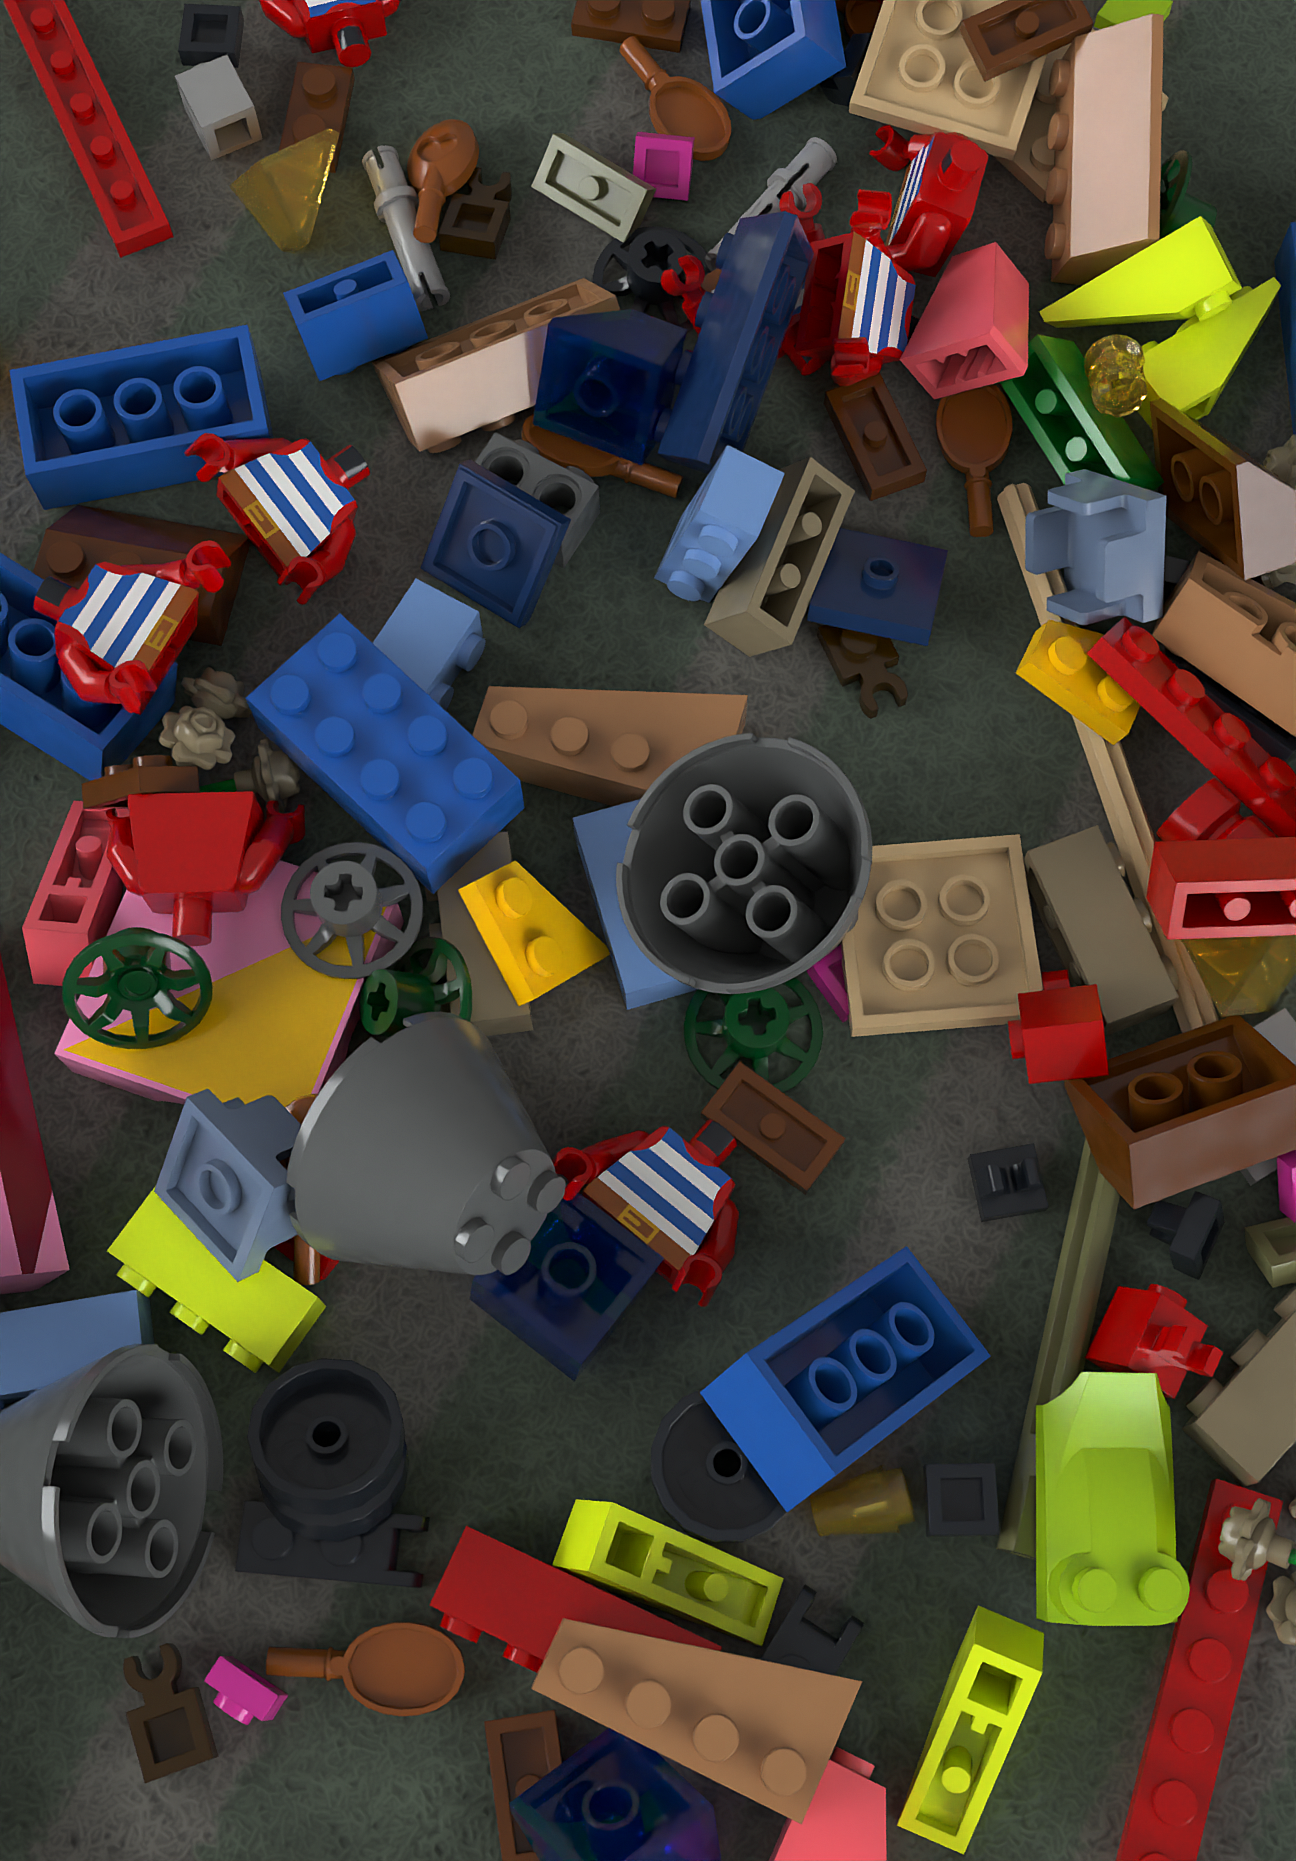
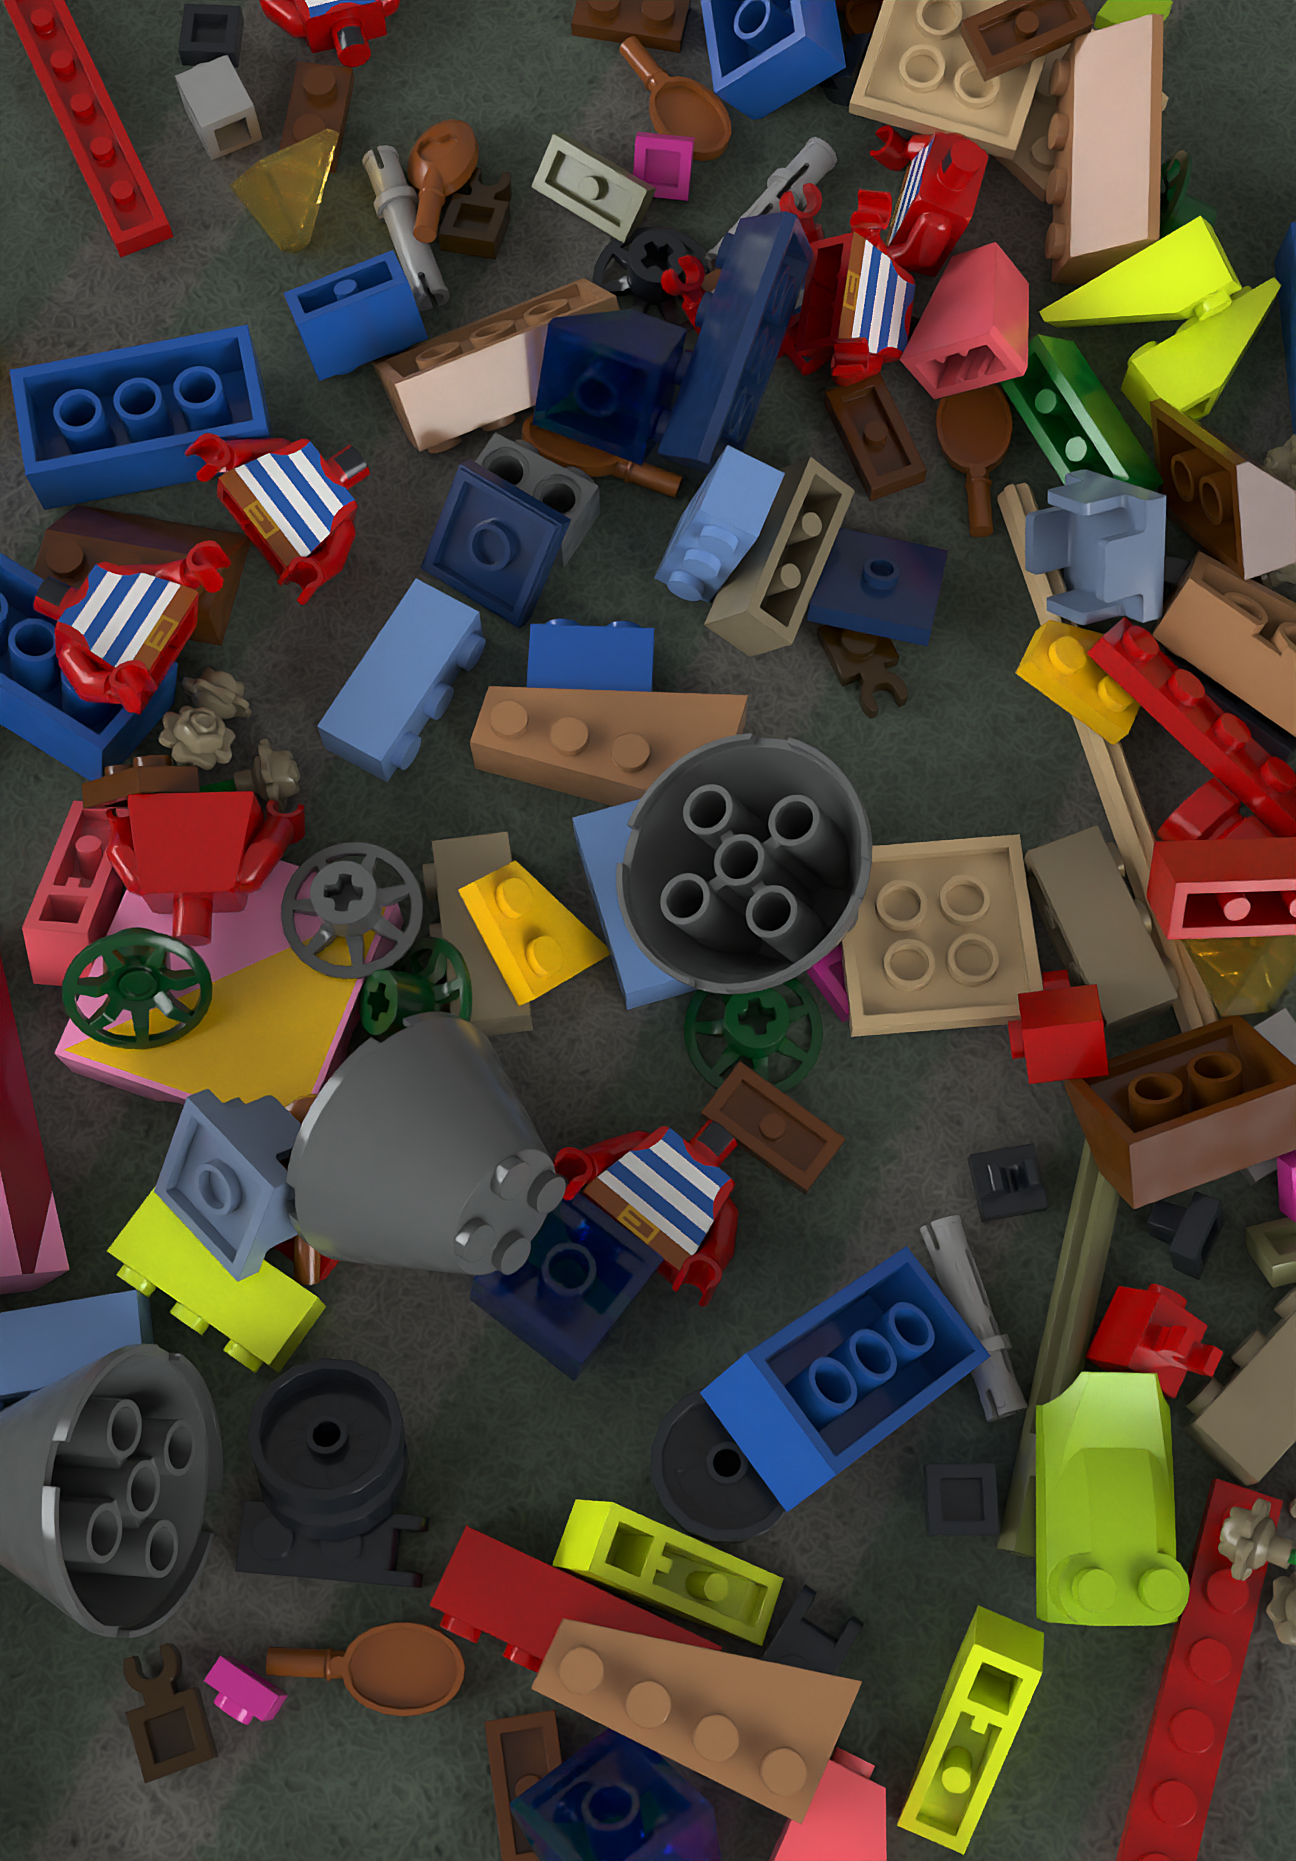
(386, 752): blue brick -> none
(591, 656): none -> blue brick
(864, 1504): clear yellow cone -> none
(966, 1293): none -> light grey pin
(1116, 375): clear yellow bush -> none

